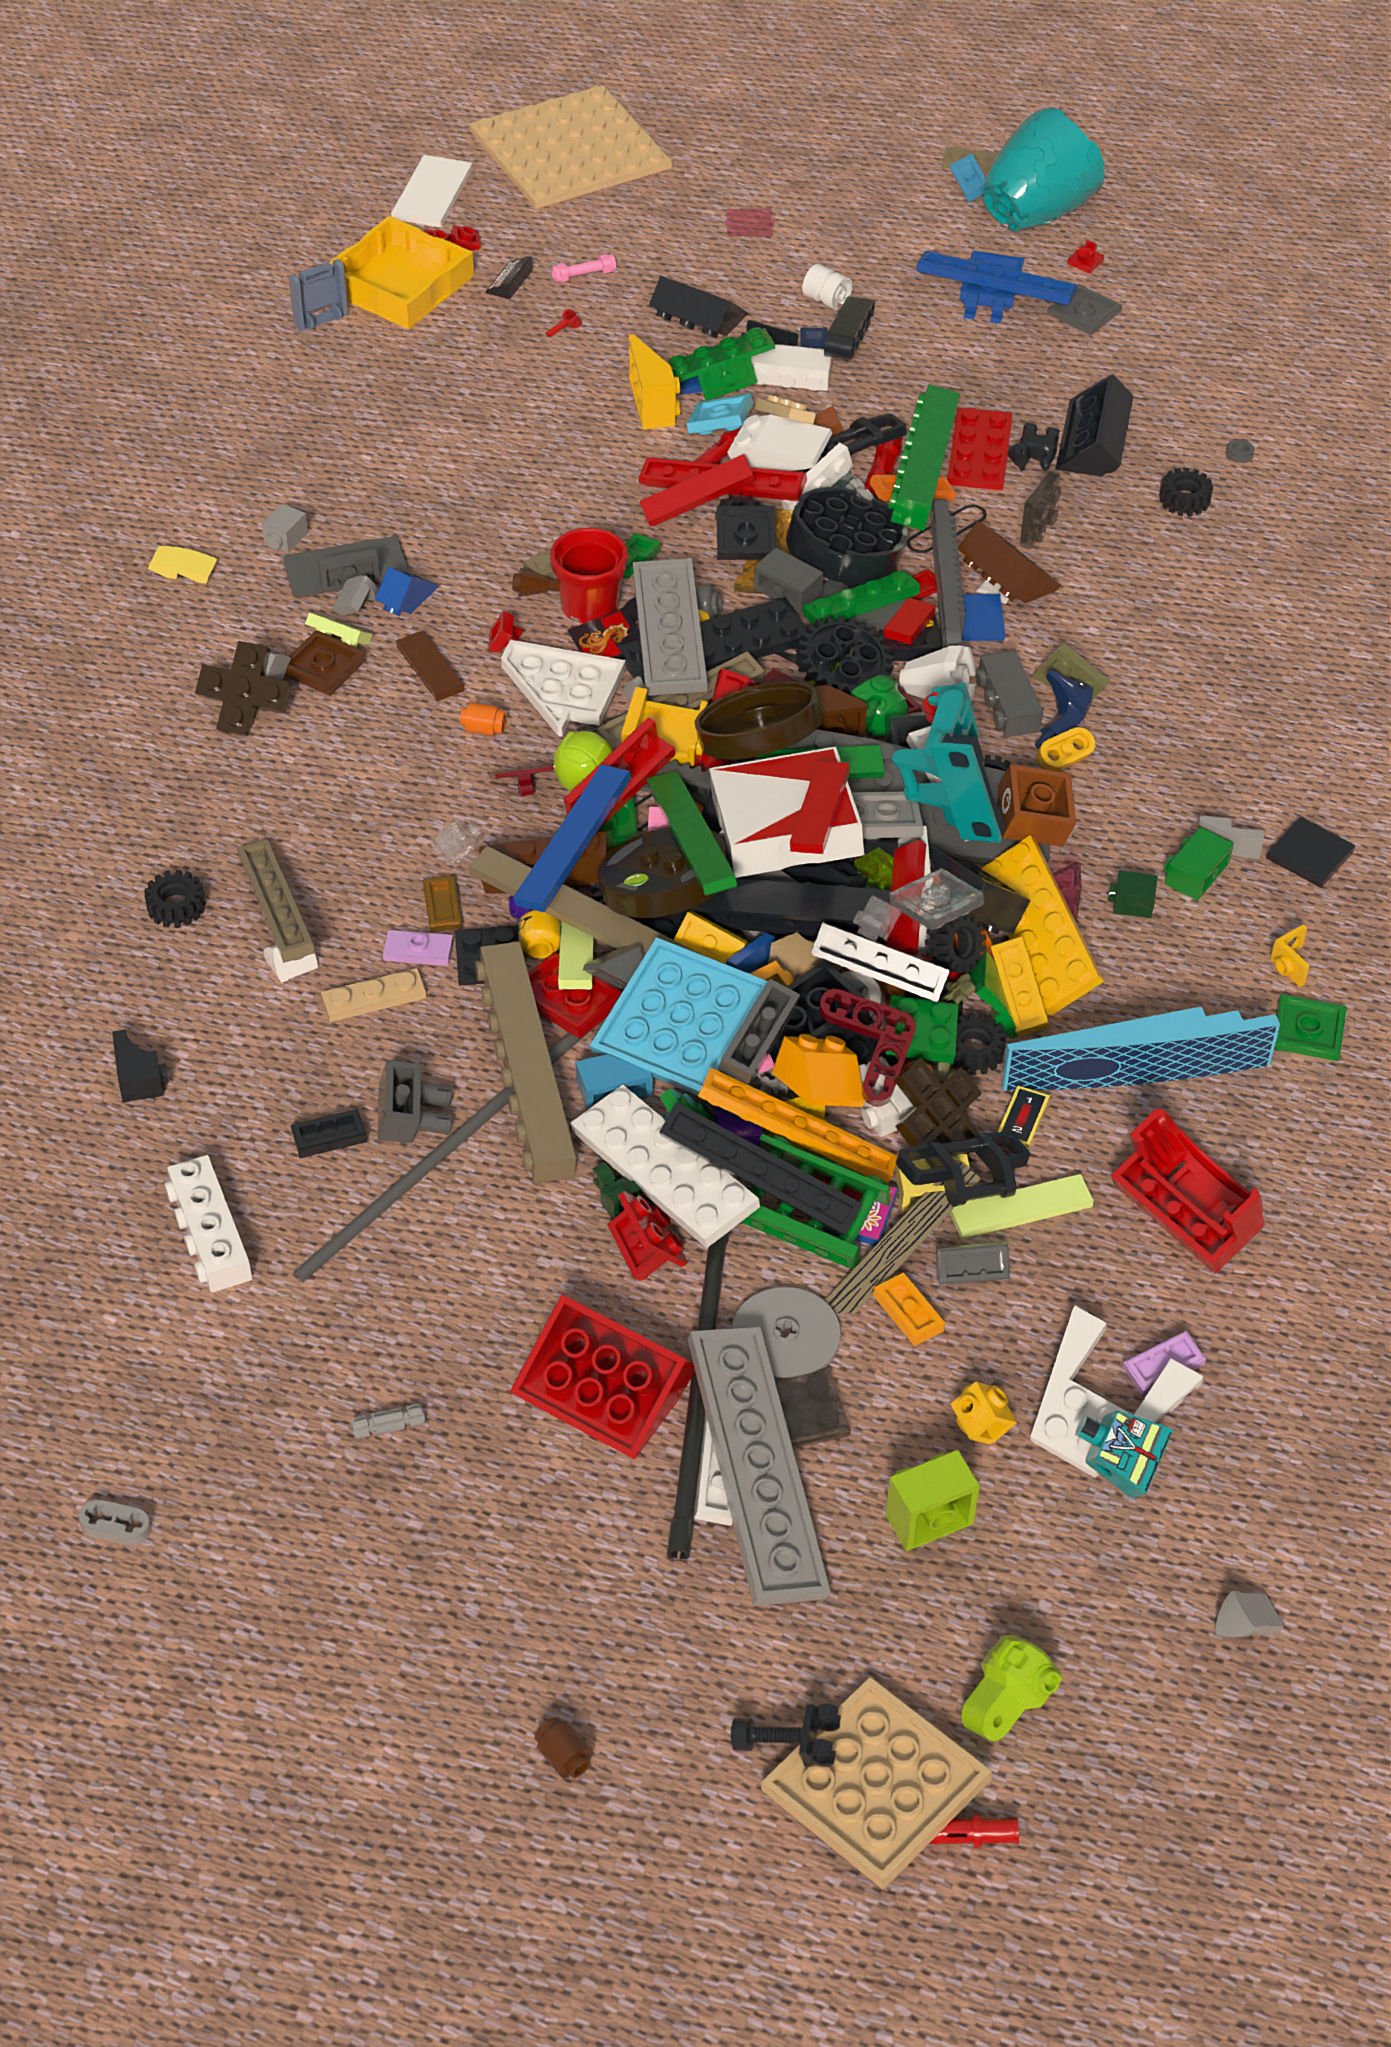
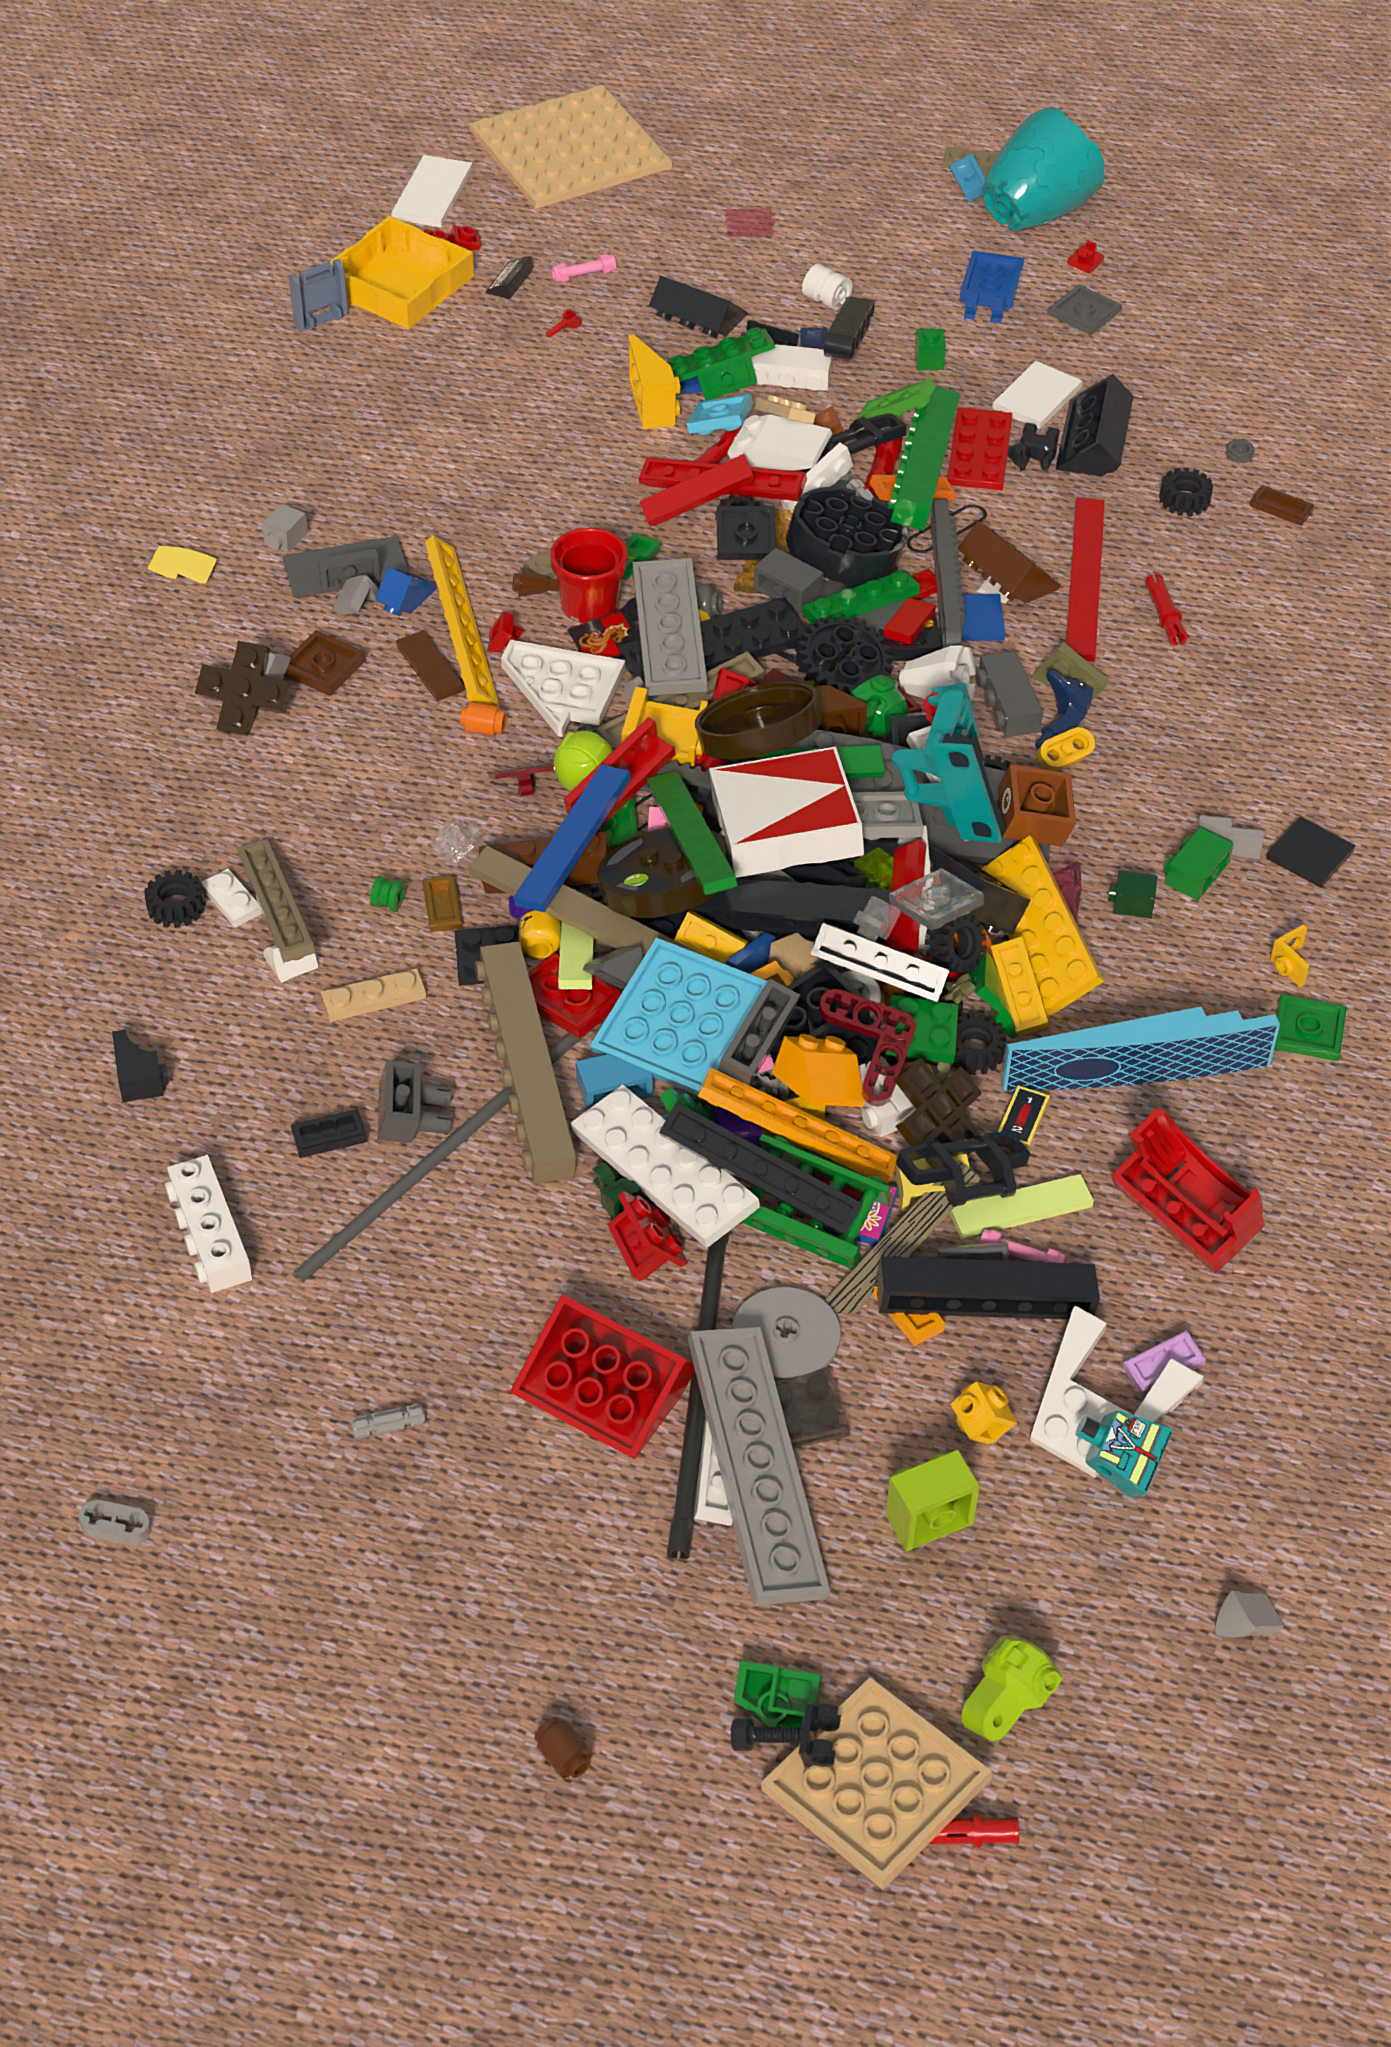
(231, 898): none -> white plate
(348, 634): yellowish green plate -> none
(387, 893): none -> green wheel
(418, 947): lavender plate -> none
(461, 622): none -> yellow plate
(766, 1690): none -> green slope
(819, 807): red tile -> none
(899, 401): none -> bright green plate
(929, 349): none -> green brick
(985, 1287): none -> black brick
(997, 277): blue tile -> none
(1021, 1251): none -> bright pink bar
(1038, 394): none -> white tile
(1040, 510): clear smoke plate -> none
(1085, 577): none -> red tile
(1169, 616): none -> red pin
(1282, 505): none -> reddish brown tile

